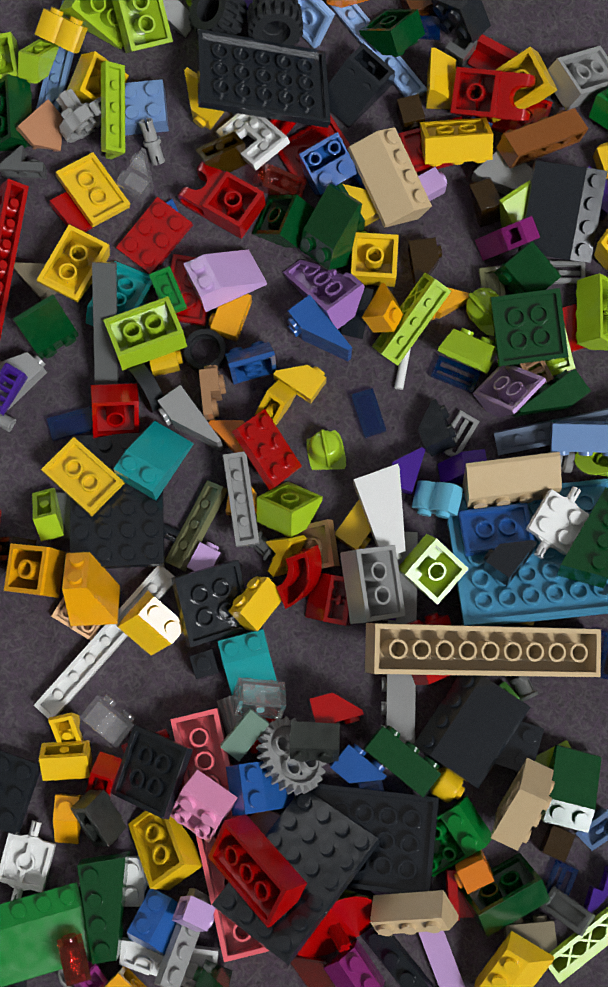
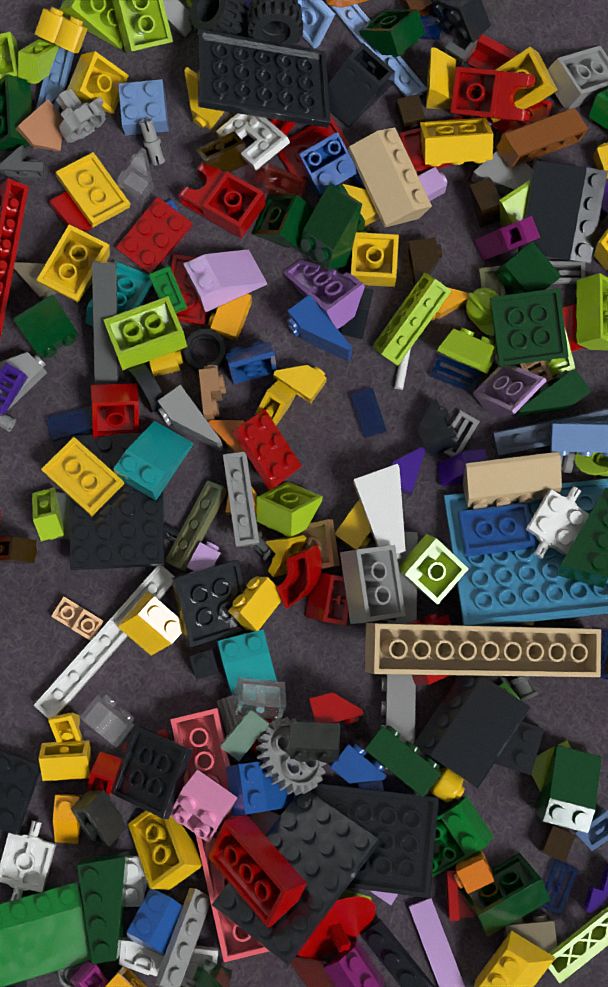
(34, 570): light orange slope -> none
(73, 959): clear red slope -> none
(89, 591): light orange slope -> none
(112, 109): lime fence -> none
(194, 914): lavender brick -> none
(326, 451): lime piece -> none
(383, 311): light orange slope -> none
(412, 913): tan slope -> none
(437, 499): medium azure brick -> none
(508, 559): black slope -> none
(523, 804): tan brick -> none
(568, 911): dark grey tile -> none

